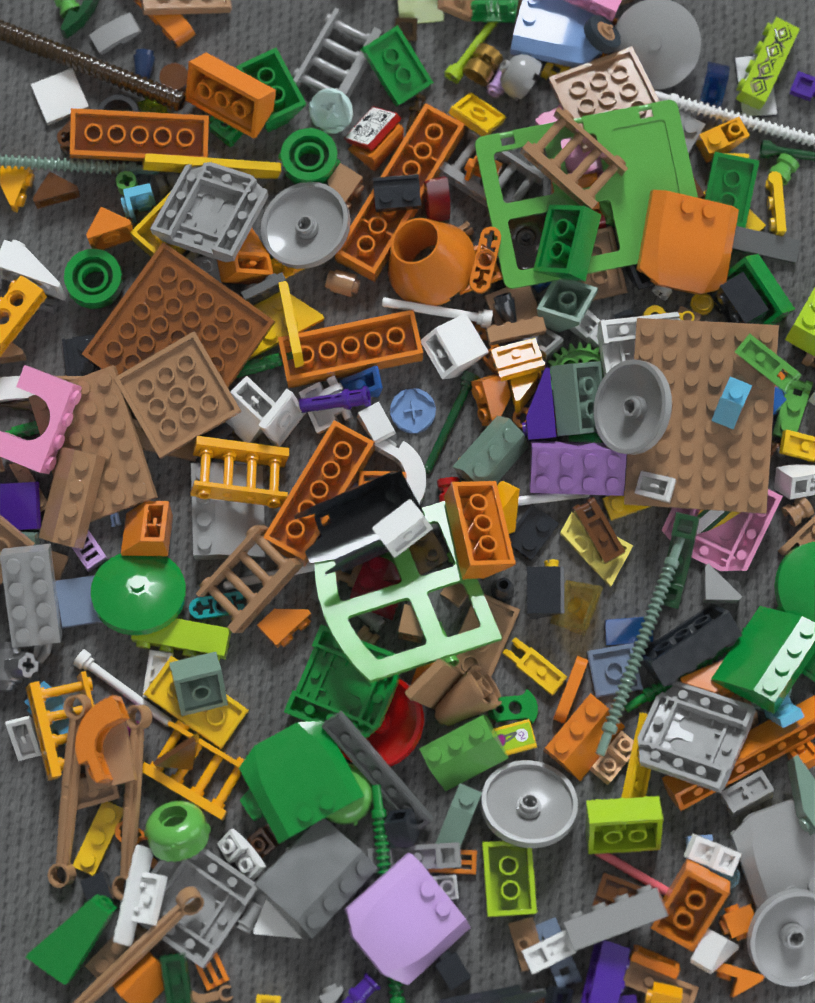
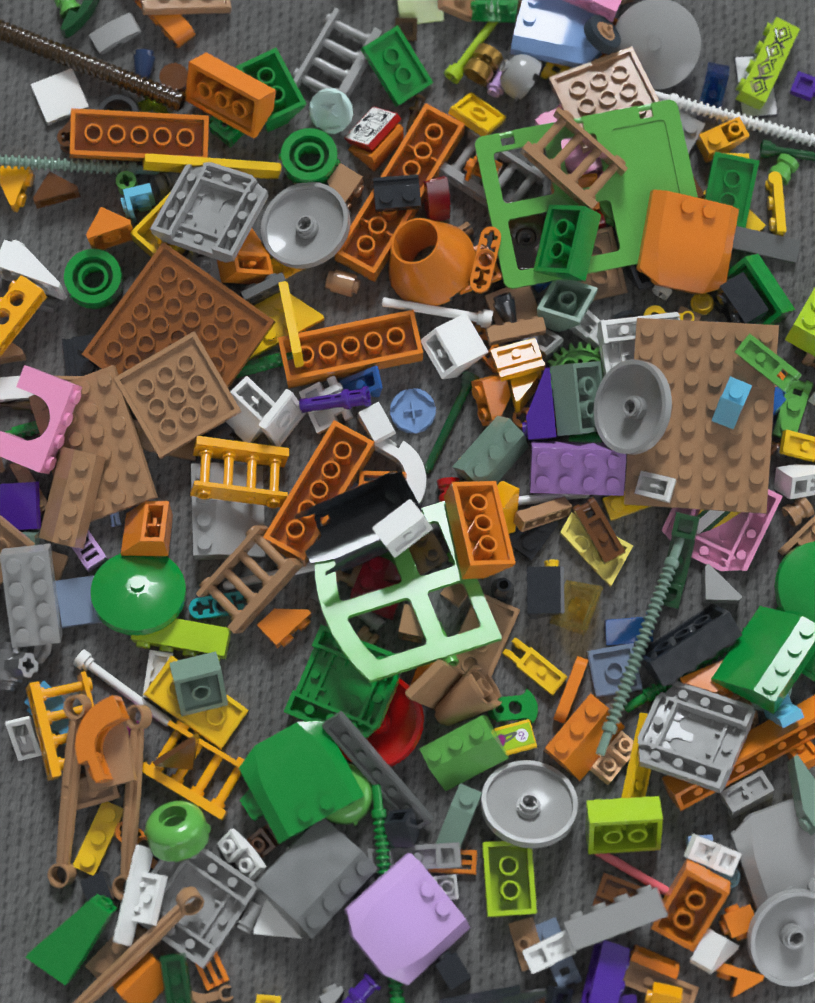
(542, 514): none -> medium nougat piece

